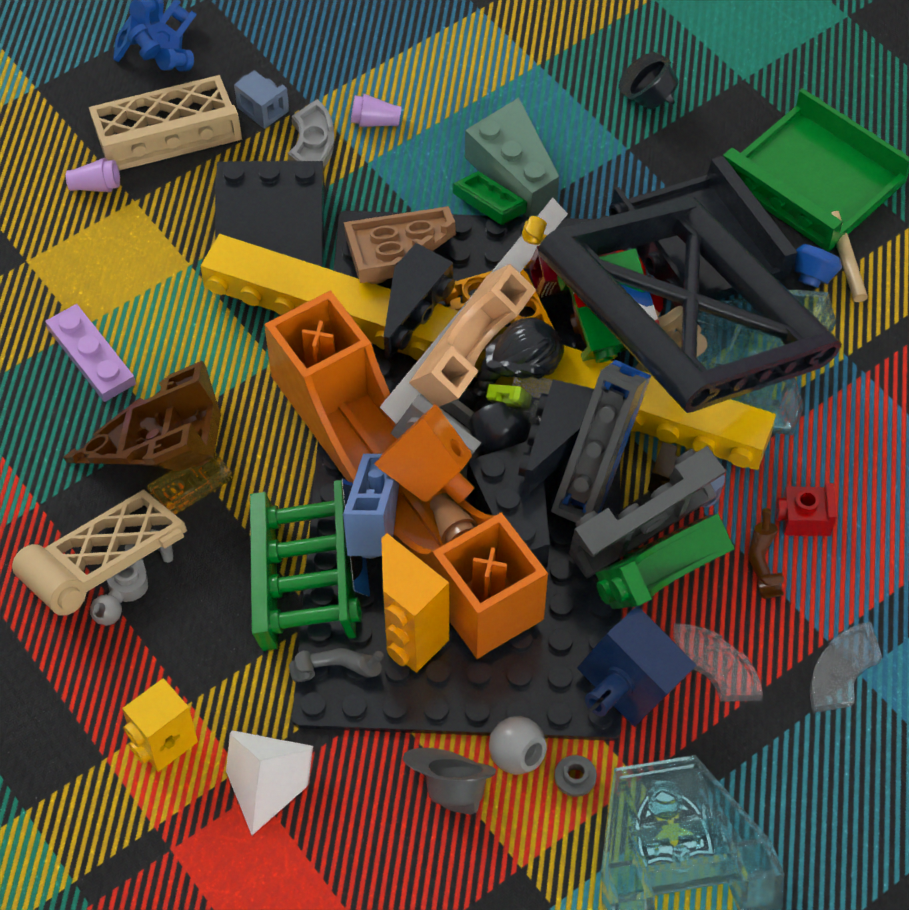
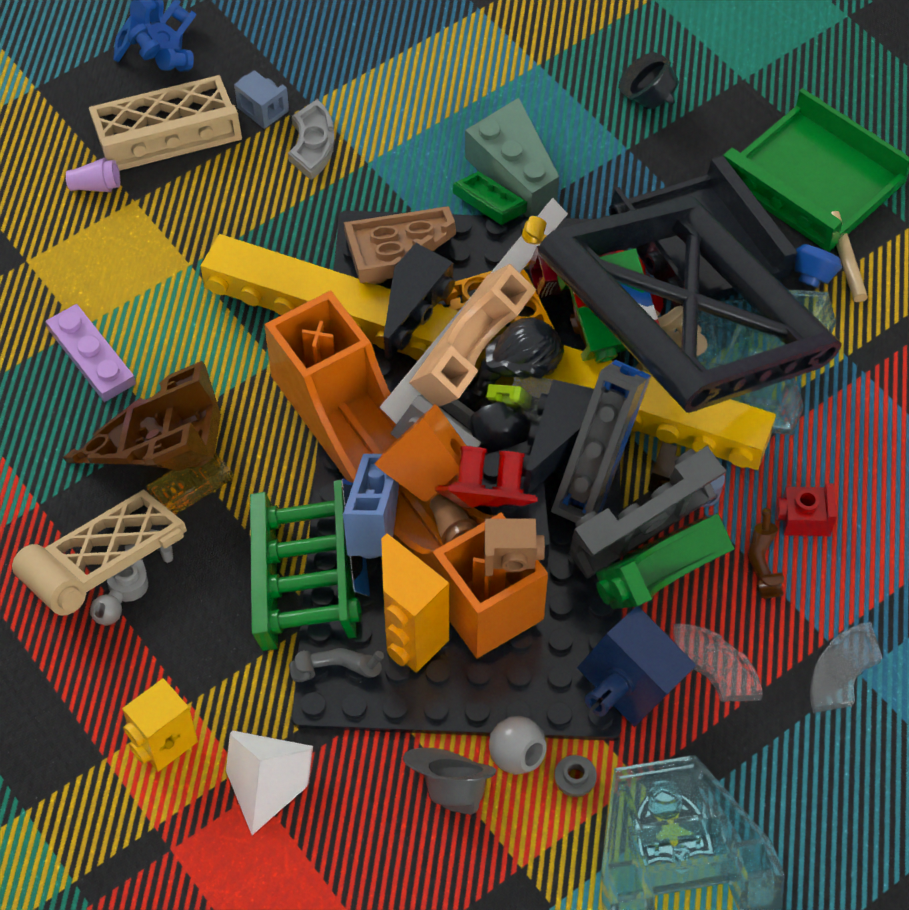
(273, 206): black slope -> none
(372, 112): lavender cone -> none
(469, 489): none -> red connector
(512, 545): none -> medium nougat brick

